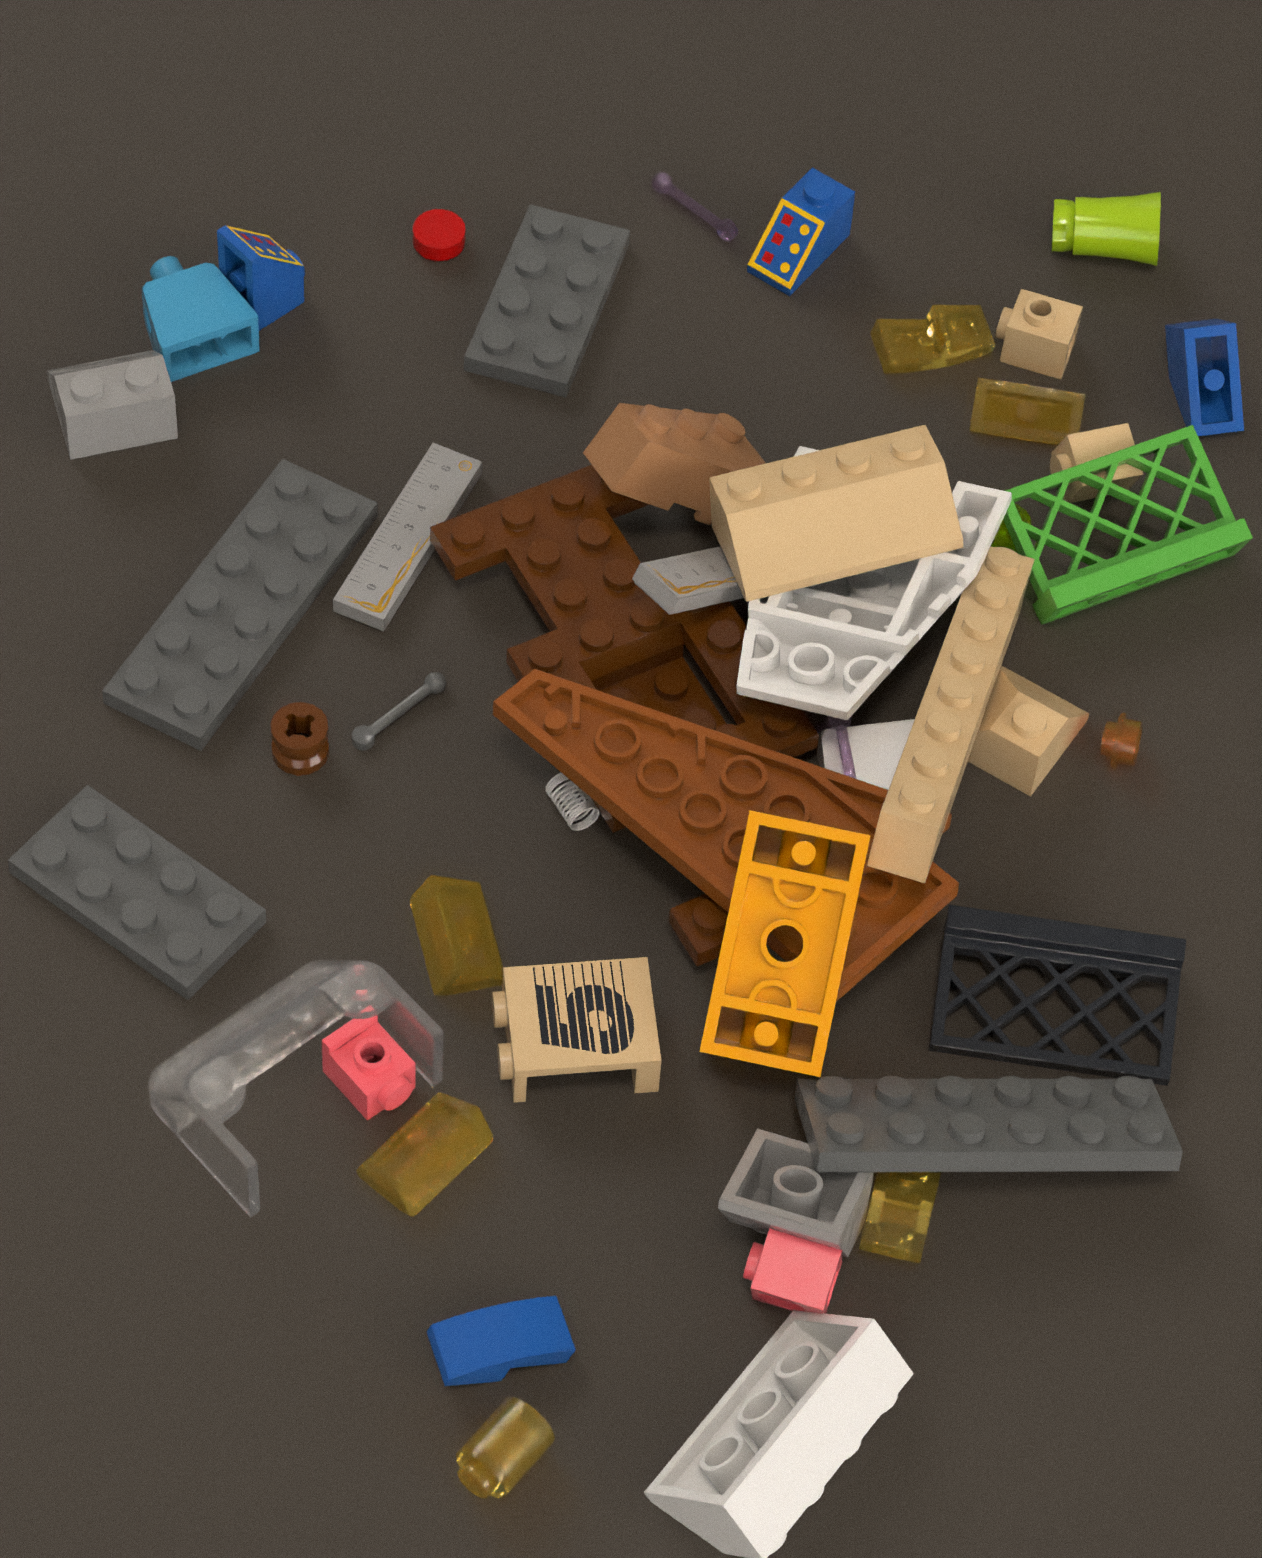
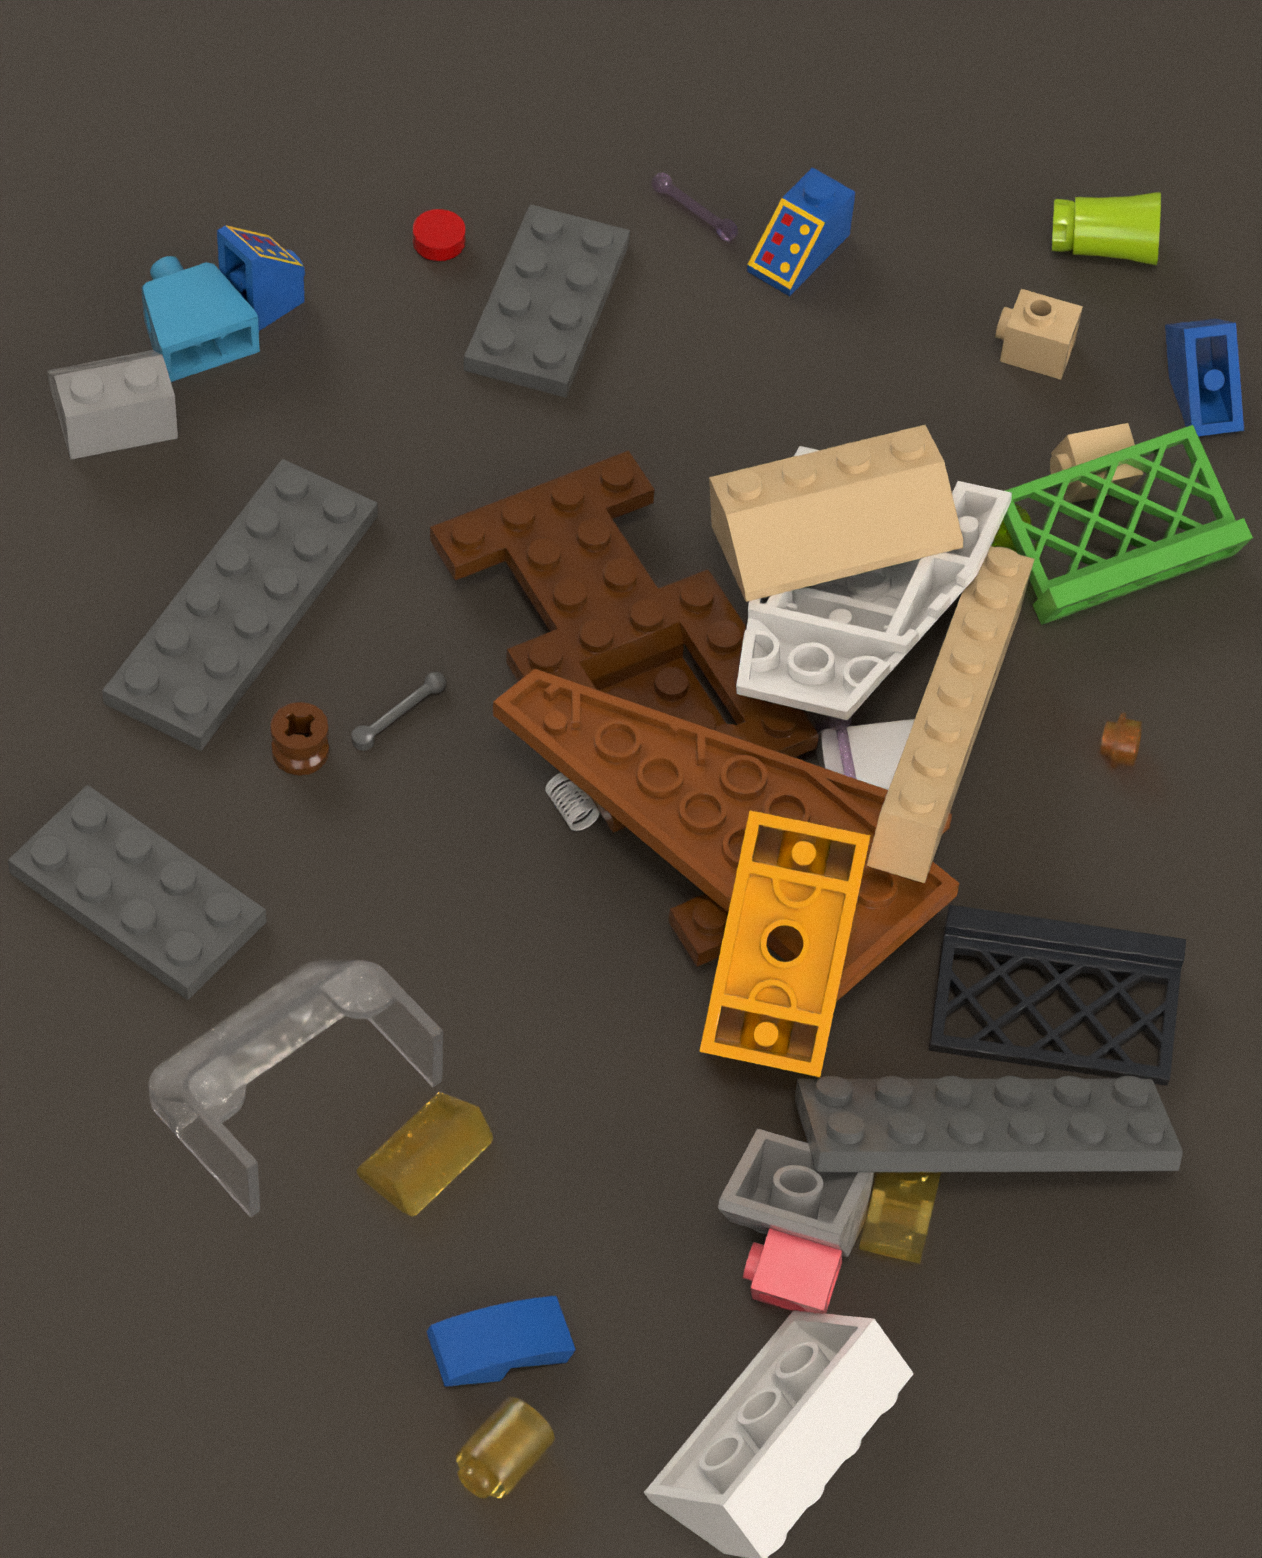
(350, 1064): coral brick -> none
(403, 539): light grey tile -> none
(456, 935): clear yellow slope -> none
(577, 1022): tan panel -> none
(669, 454): medium nougat wedge -> none
(688, 580): light grey tile -> none
(943, 339): clear yellow slope -> none
(1024, 732): tan slope -> none
(1025, 411): clear yellow slope -> none

